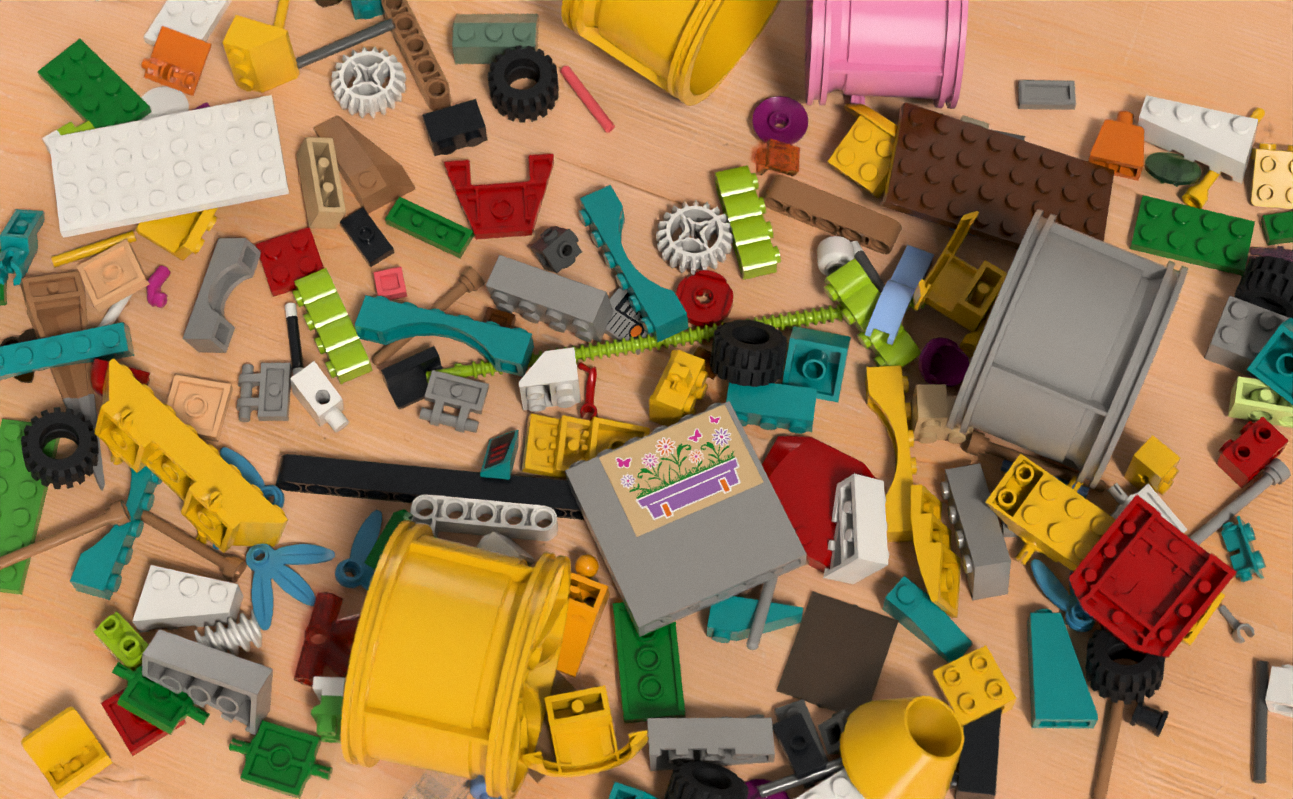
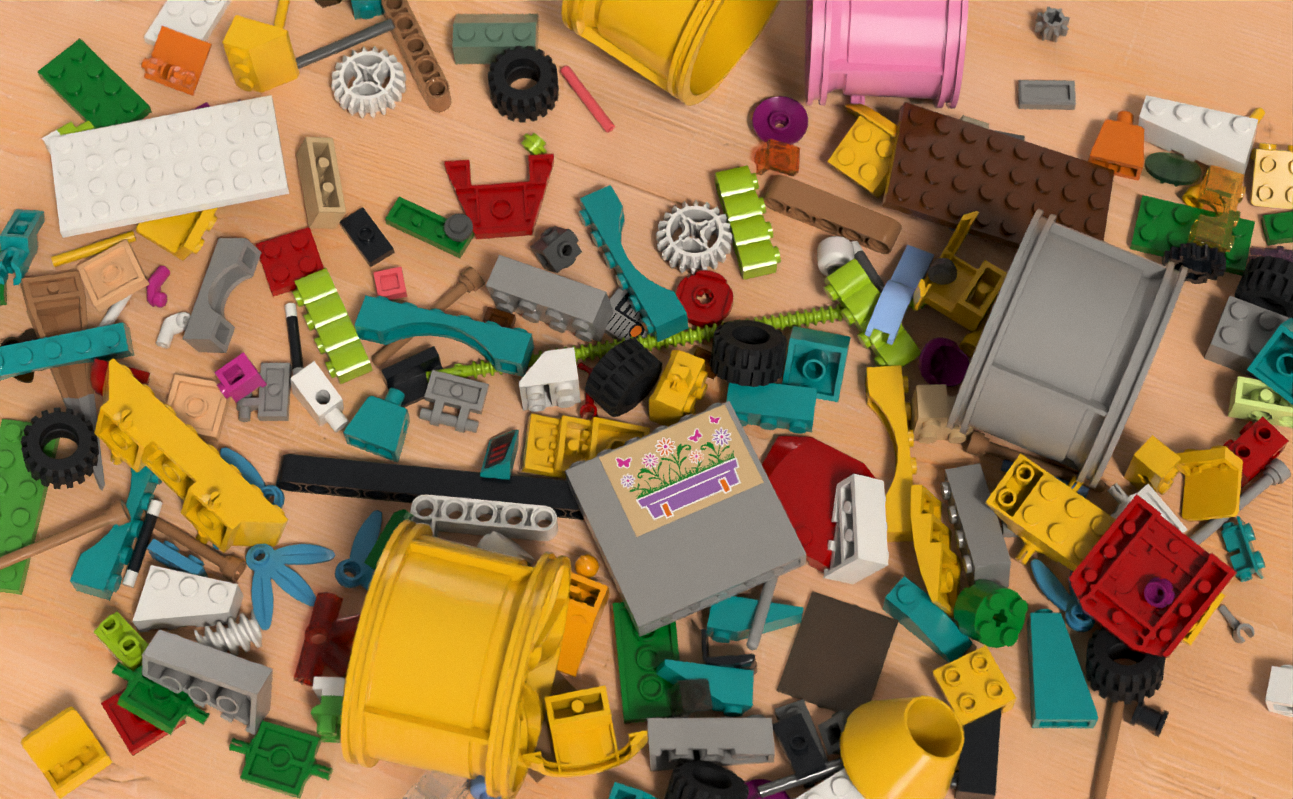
(142, 543): none -> black bar
(165, 101): white sticker -> none
(168, 555): none -> dark azure plate
(171, 326): none -> white arm
(239, 378): none -> dark pink brick
(364, 166): medium nougat wedge -> none
(380, 426): none -> teal torso
(455, 127): black brick -> none
(458, 227): none -> dark grey plate
(534, 144): none -> lime plate
(623, 377): none -> black tyre
(689, 697): none -> clear smoke bracket
(729, 687): none -> teal slope
(742, 661): none -> black piece
(942, 271): none -> dark grey plate
(990, 613): none -> green brick
(1052, 24): none -> light grey gear
(1152, 595): none -> magenta plate
(1201, 261): none -> black gear
(1210, 483): none -> yellow bracket
(1222, 192): none -> clear yellow arch
(1260, 728): dark grey piece -> none

